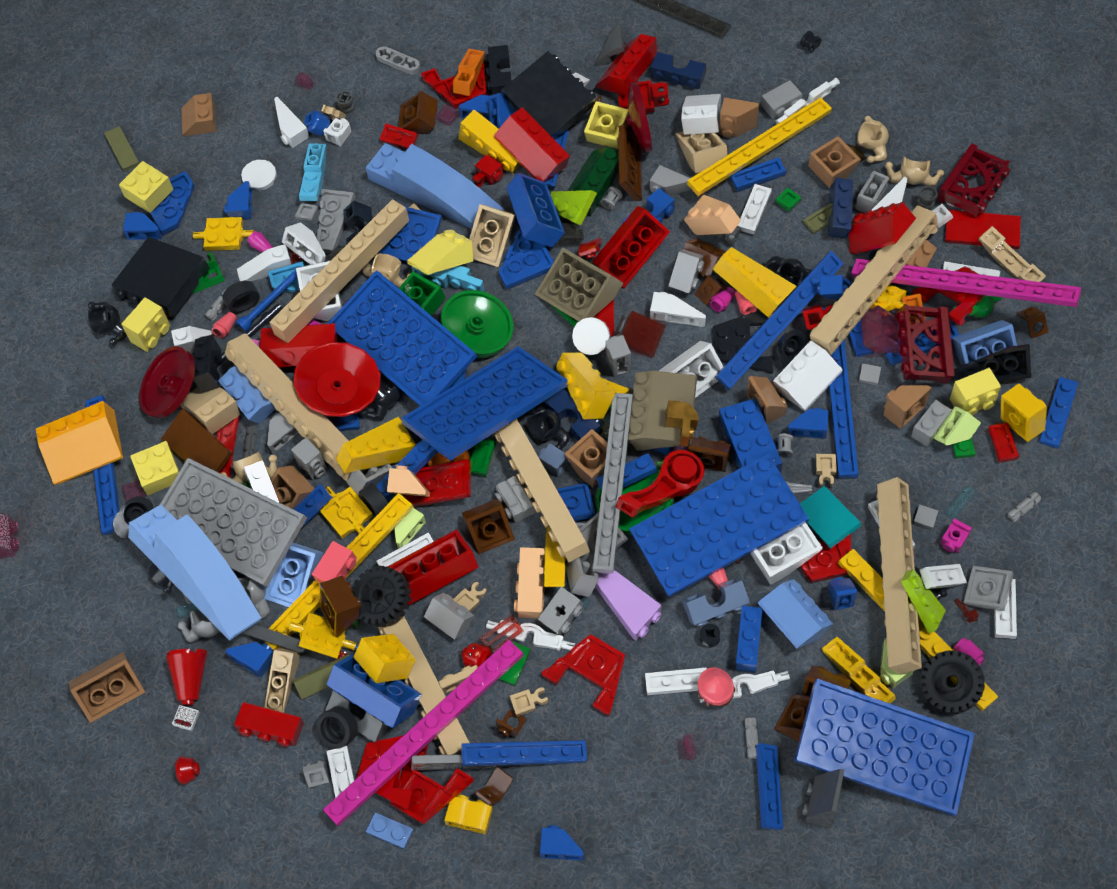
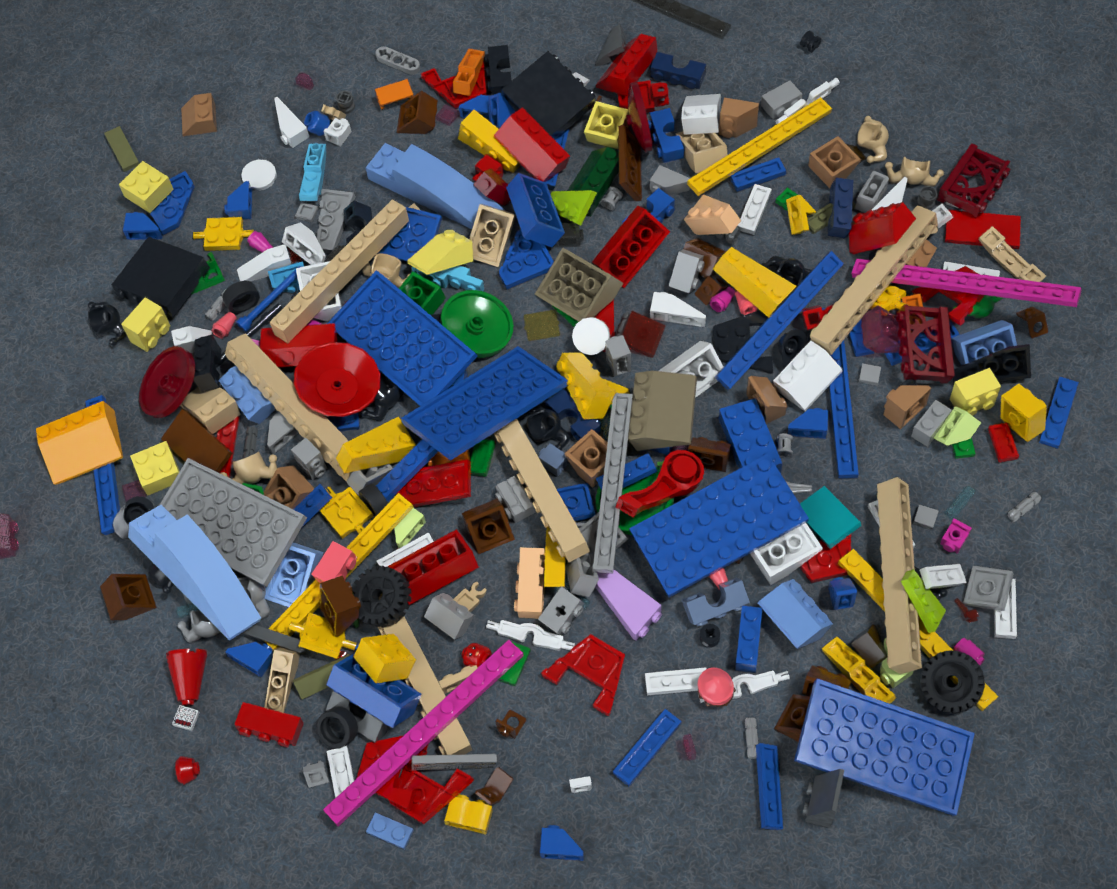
(106, 687): medium nougat slope -> none
(127, 595): none -> reddish brown slope
(259, 480): white plate -> none
(393, 92): none -> orange hinge
(398, 136): red plate -> none
(405, 483): light nougat slope -> none
(493, 186): none -> dark red slope
(515, 624): clear red tile -> none
(523, 753): blue tile -> none
(525, 702): tan plate -> none
(541, 325): none -> clear yellow piece
(580, 784): none -> white tile
(590, 248): red slope -> none
(647, 747): none -> blue plate
(669, 147): none -> blue arch
(682, 416): pearl gold brick -> none
(798, 211): none -> yellow slope
(826, 468): tan plate -> none
(833, 286): blue slope -> none
(870, 646): none -> dark brown slope

